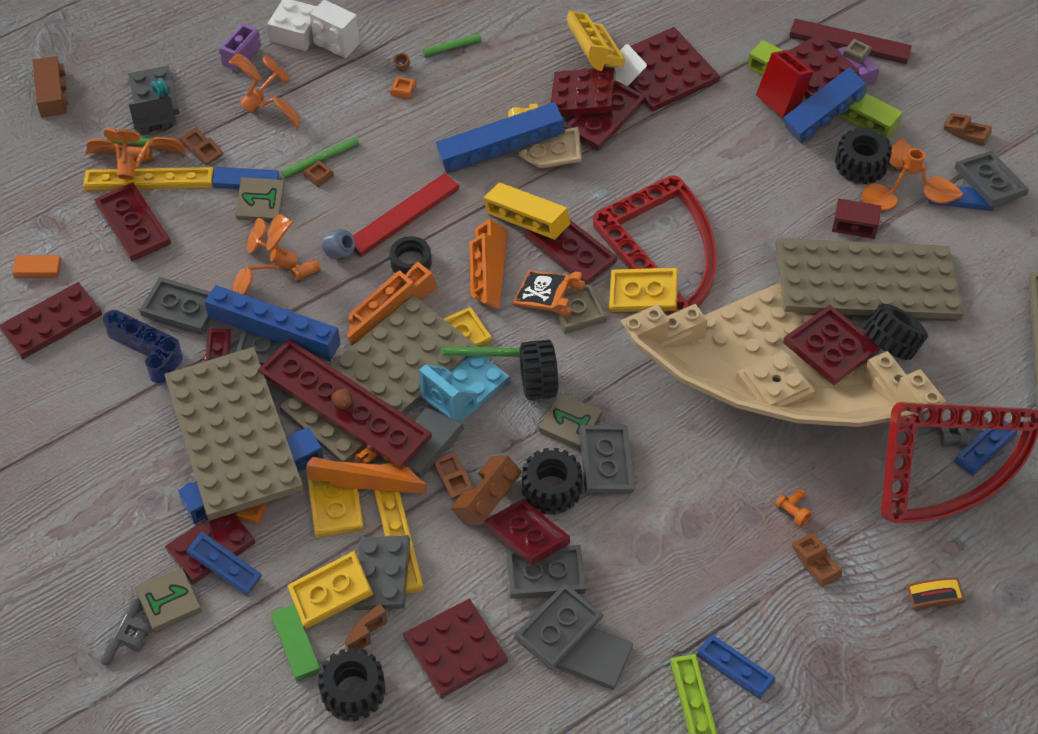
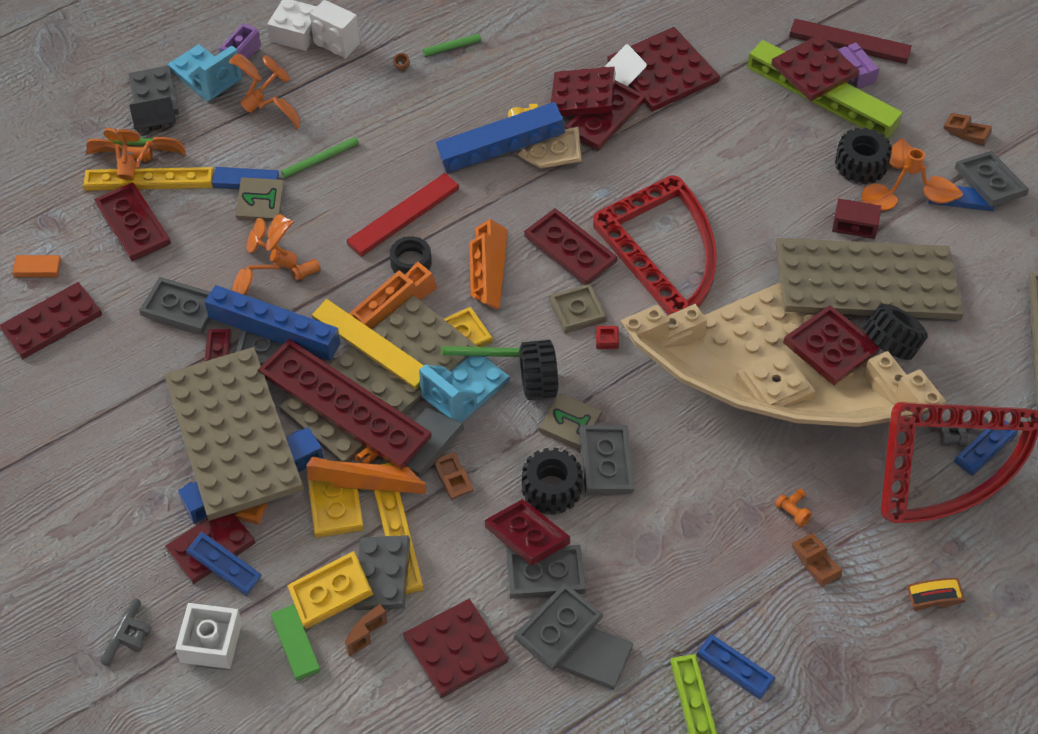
(50, 86): dark orange brick -> none
(159, 88): teal bush -> none
(161, 348): clear blue beam -> none
(168, 599): dark tan tile -> none
(200, 146): dark orange slope -> none
(206, 73): none -> medium azure bracket
(208, 635): none -> white brick
(318, 173): dark orange tile -> none
(338, 244): sand blue head -> none
(342, 398): dark orange hinge -> none
(348, 665): black tyre -> none
(370, 343): none -> yellow tile
(403, 87): orange tile -> none
(477, 504): dark orange arch -> none
(527, 210): yellow brick -> none
(547, 290): flag -> none
(594, 41): yellow brick -> none
(607, 337): none -> red tile
(643, 288): yellow tile -> none
(784, 82): red brick -> none
(825, 105): blue brick -> none
(857, 51): dark tan tile -> none

